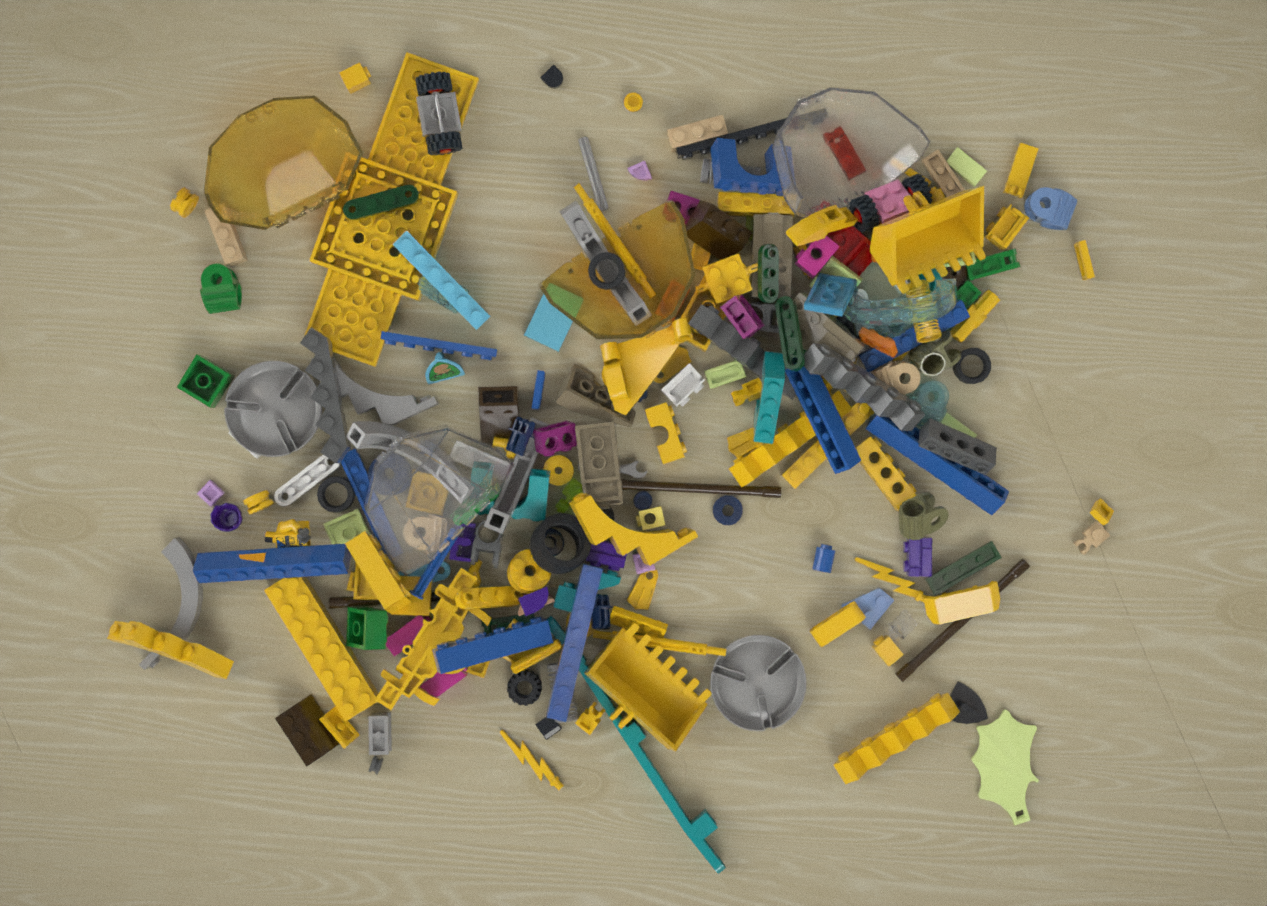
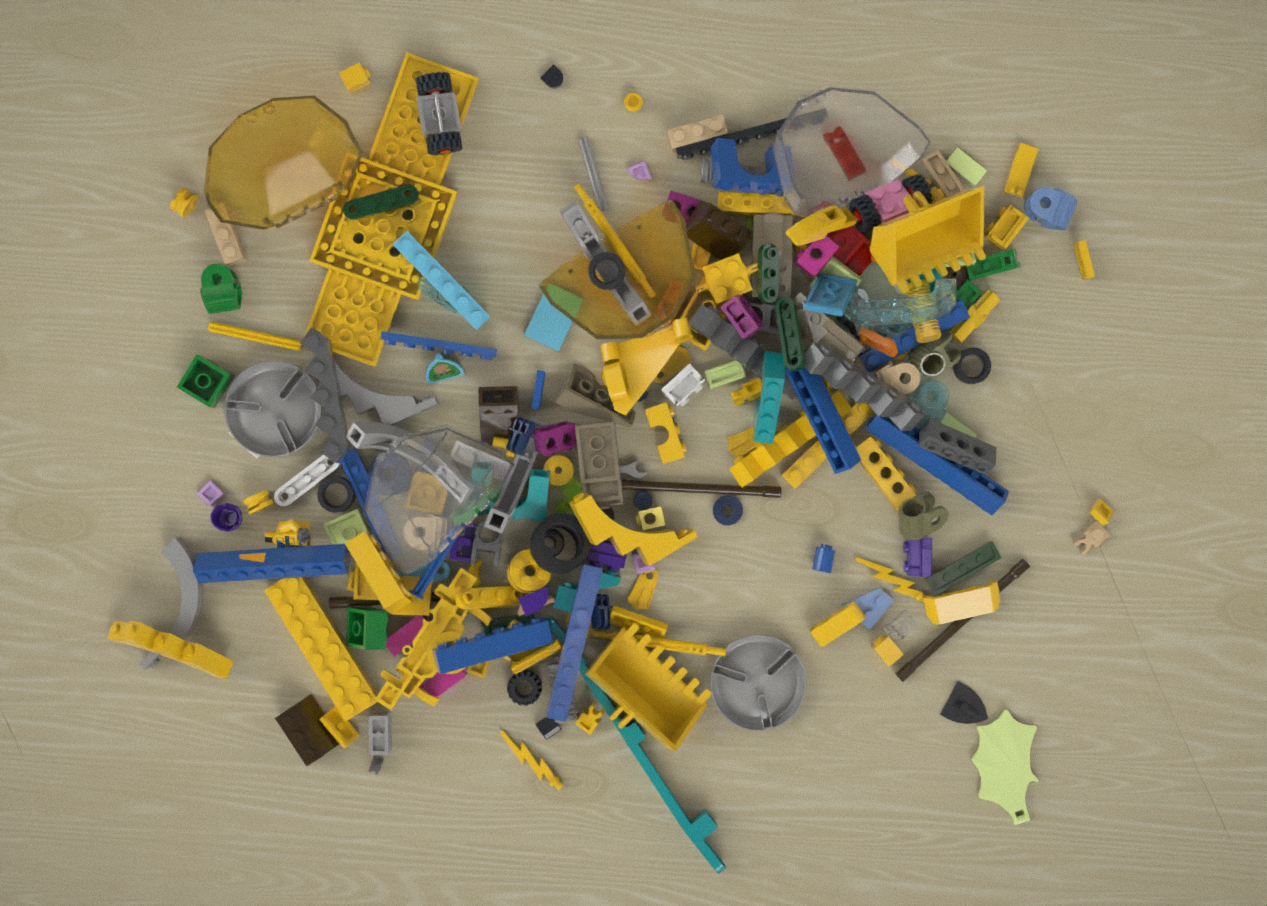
(254, 336): none -> yellow axle
(896, 737): yellow brick -> none

